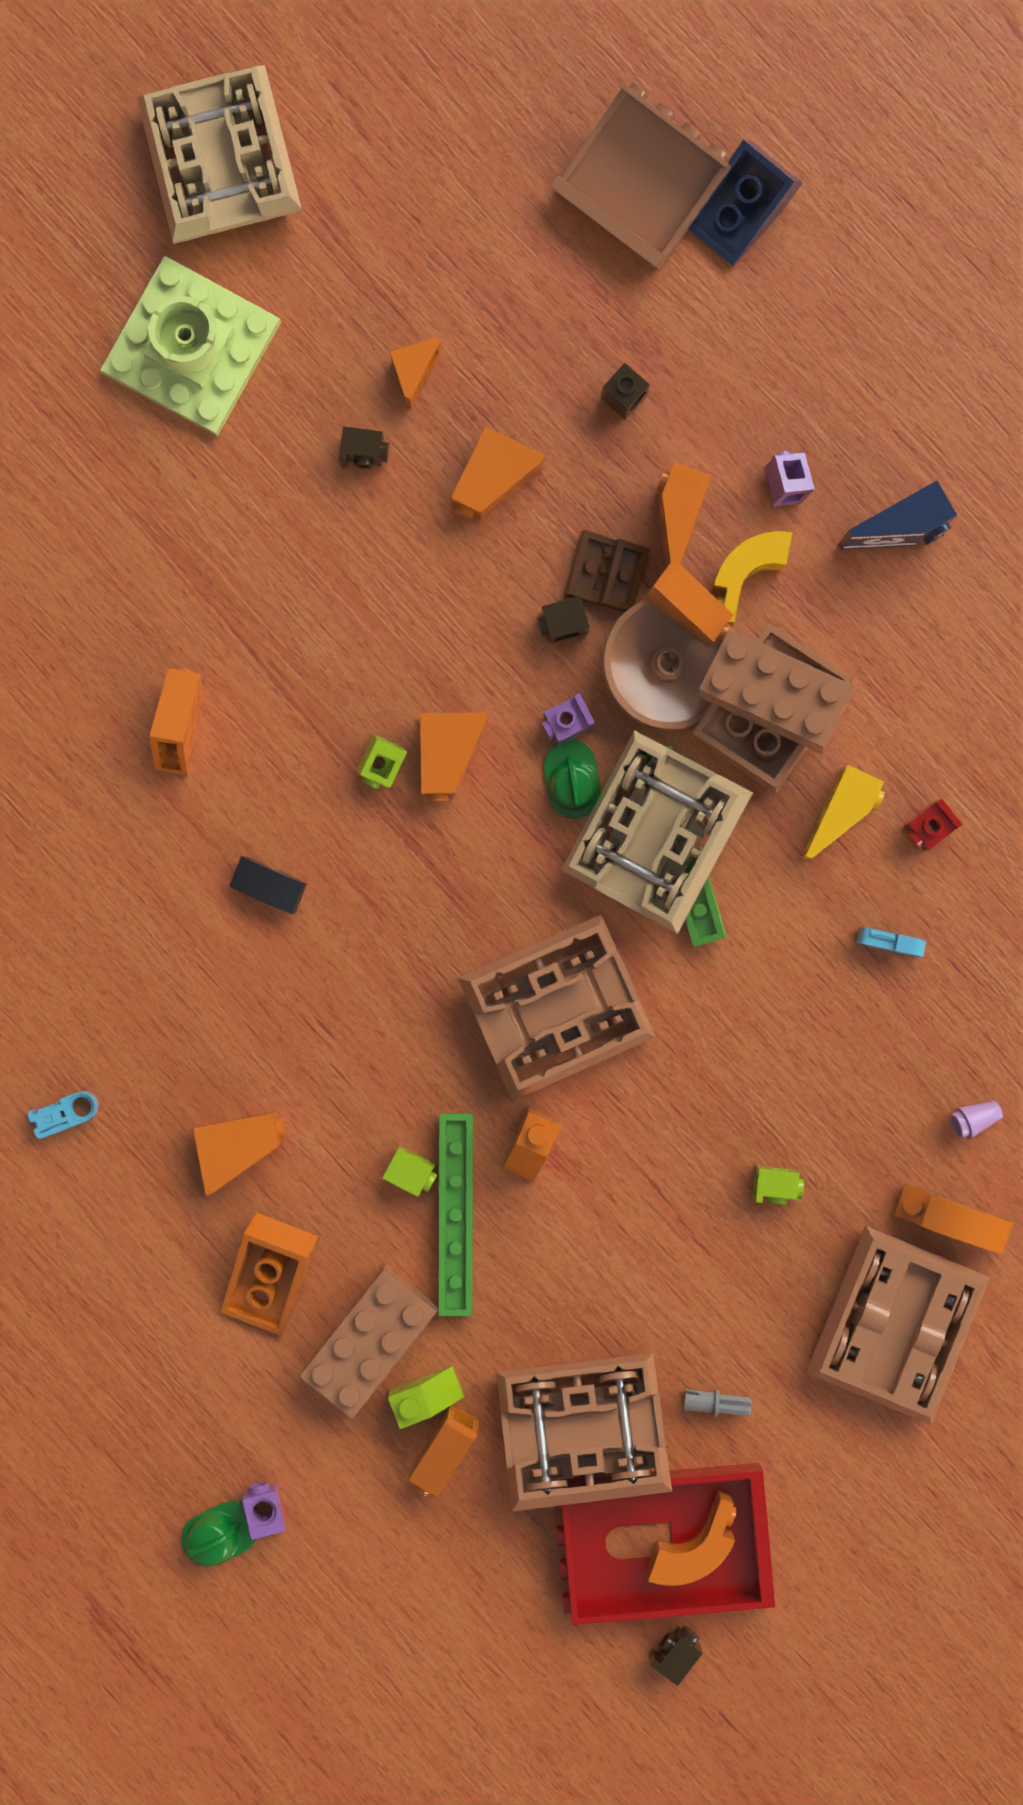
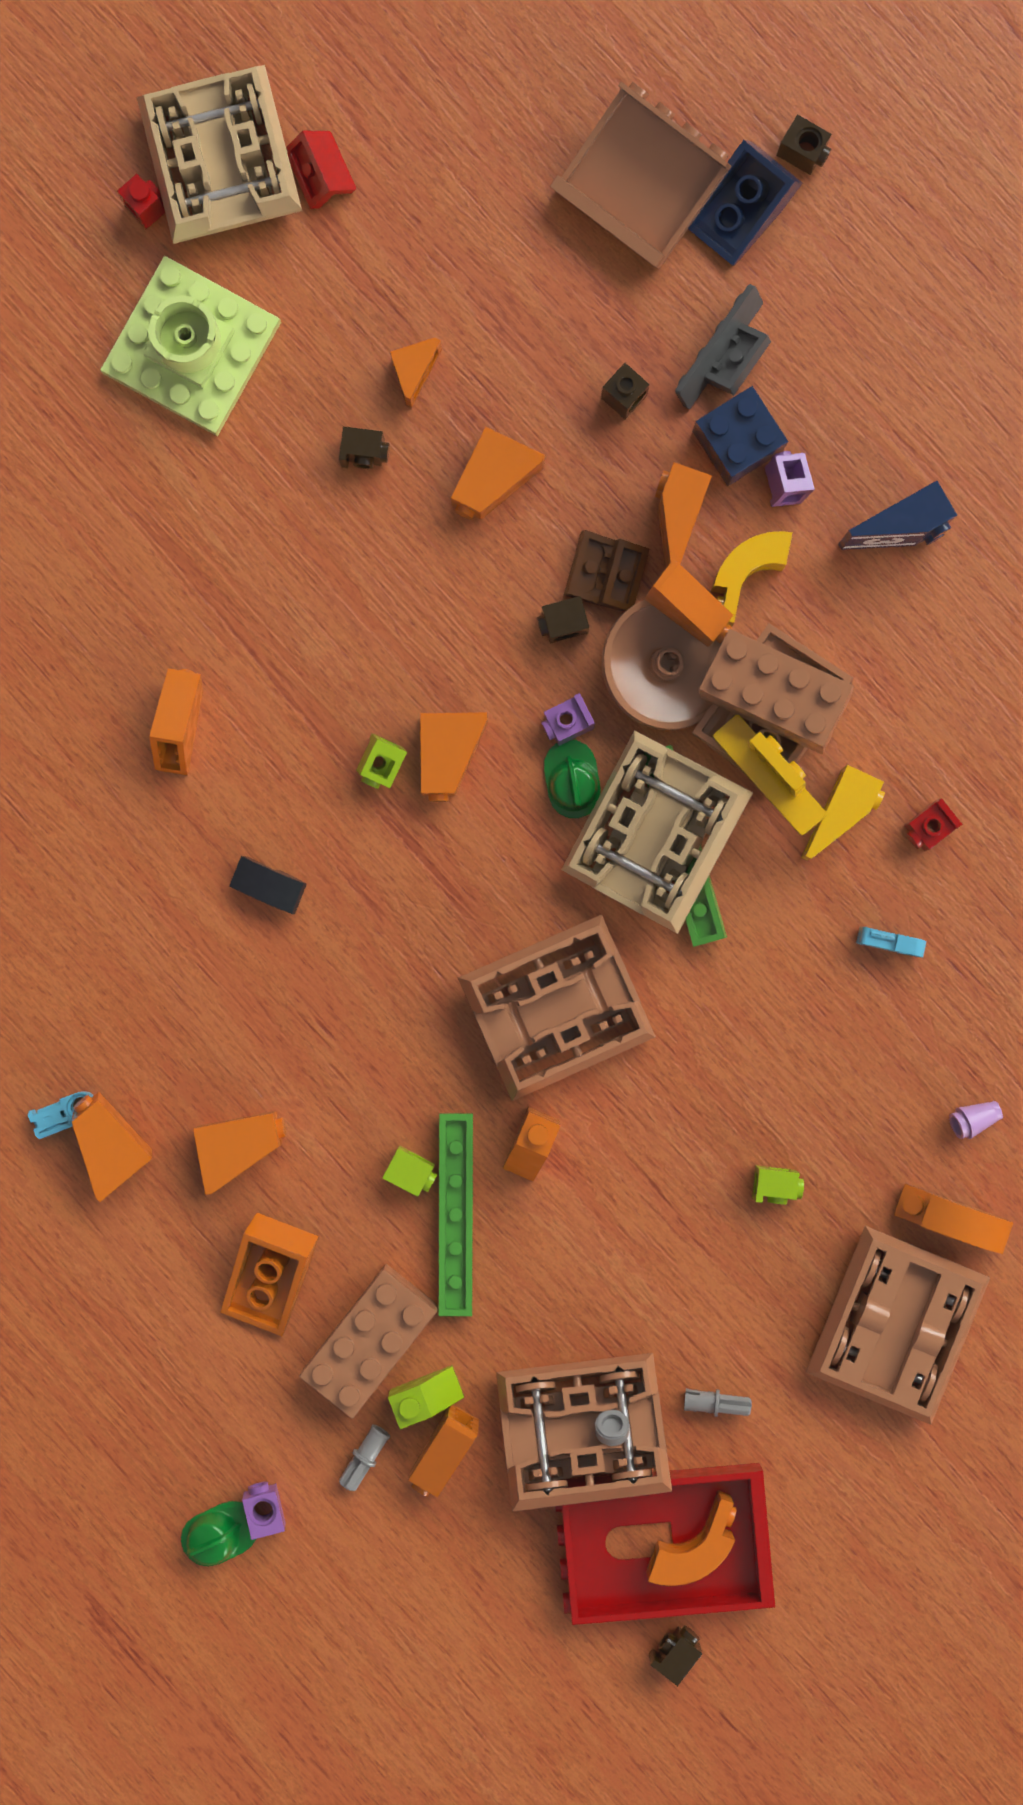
(107, 1144): none -> orange slope
(142, 200): none -> red brick
(319, 167): none -> red panel
(364, 1458): none -> light grey axle
(612, 1427): none -> light grey tile
(729, 353): none -> dark grey bracket
(739, 435): none -> dark blue brick
(771, 773): none -> yellow bracket
(805, 131): none -> dark brown brick

